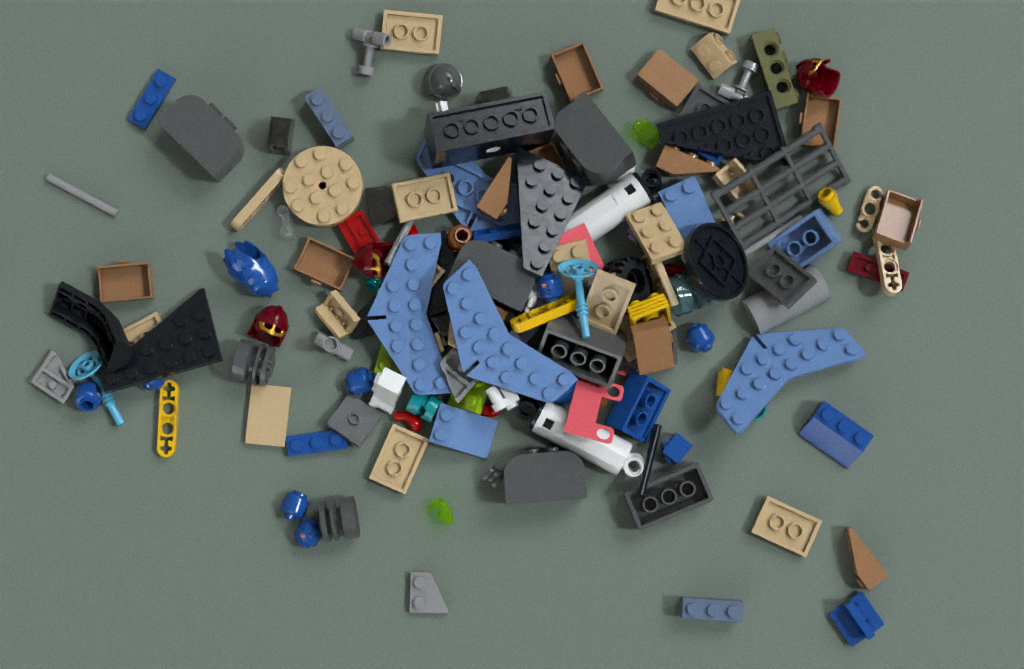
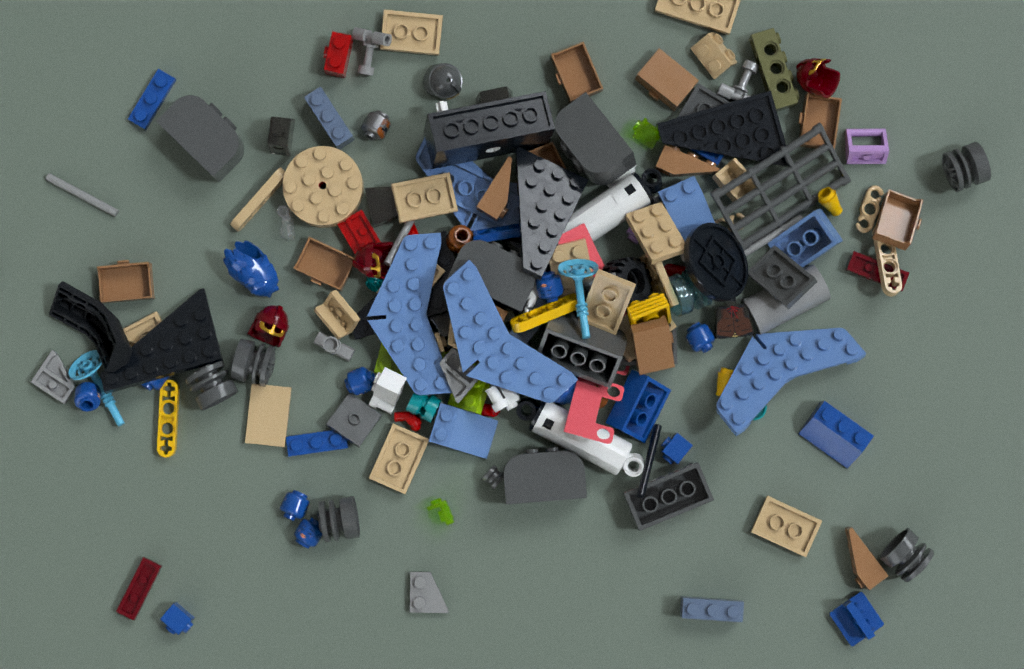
(139, 588): none -> dark red plate
(177, 619): none -> blue brick
(211, 385): none -> dark grey wheel
(338, 54): none -> red brick
(376, 125): none -> flat silver head
(732, 321): none -> torso
(866, 153): none -> lavender tile
(911, 559): none -> dark grey wheel
(966, 166): none -> dark grey wheel

